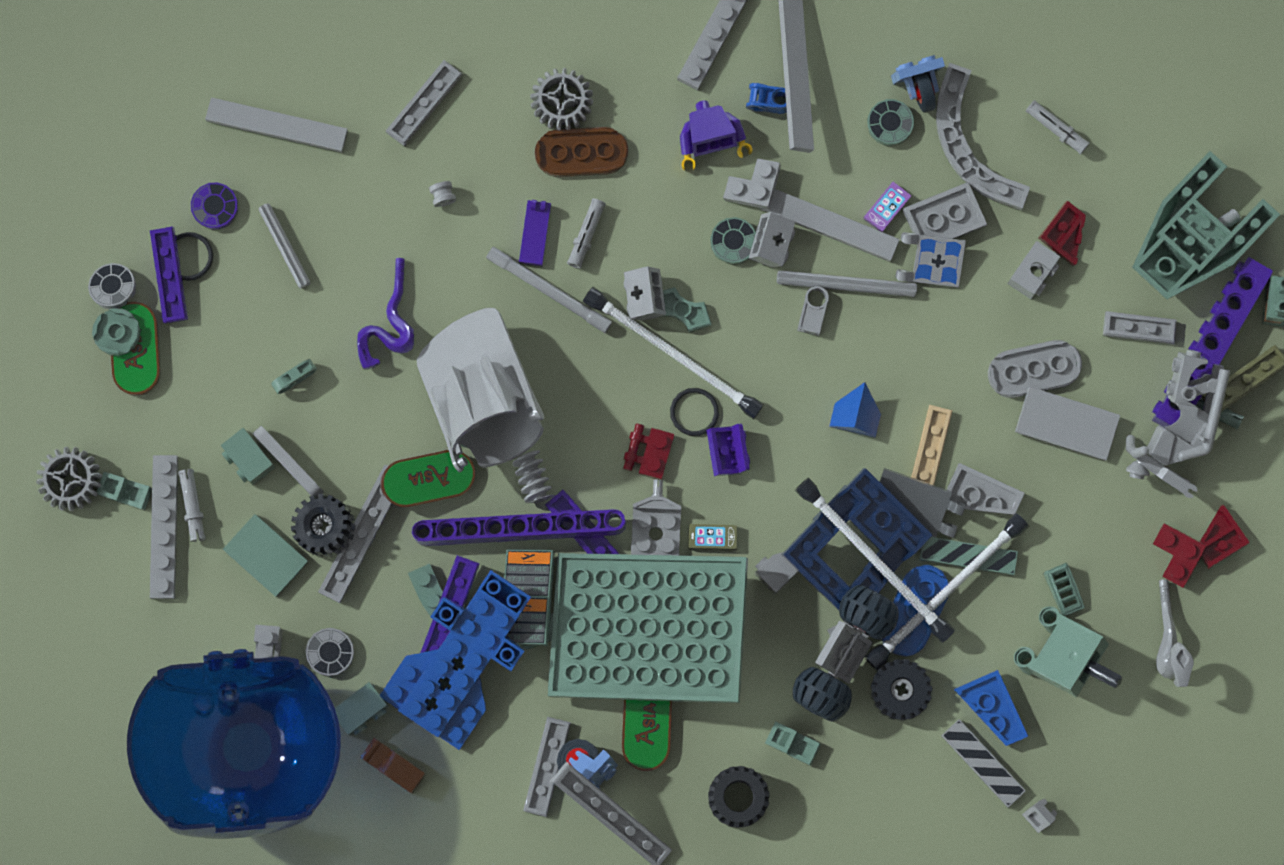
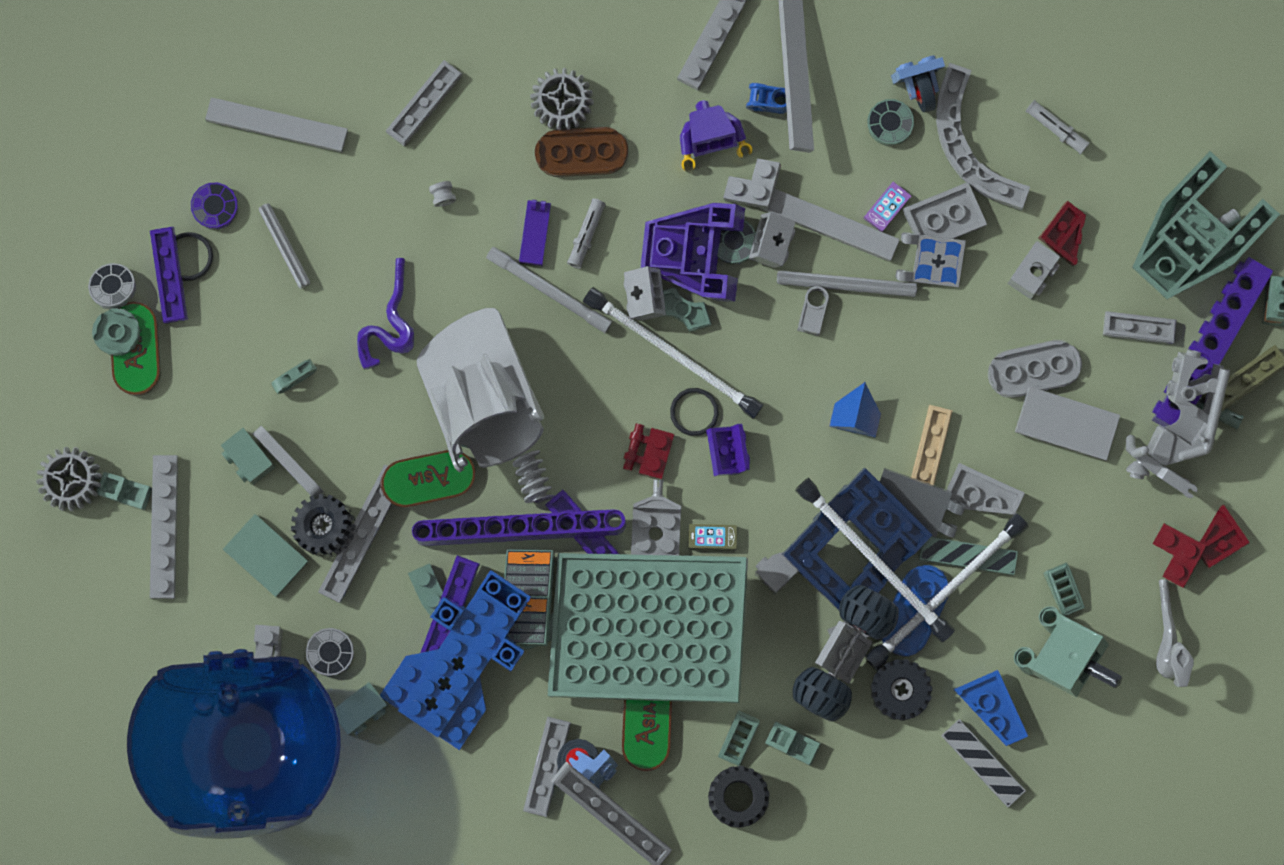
(193, 514): light grey pin -> none
(393, 765): reddish brown piece -> none
(688, 246): none -> dark purple wedge
(746, 741): none -> sand green slope
(1039, 815): light grey tile -> none

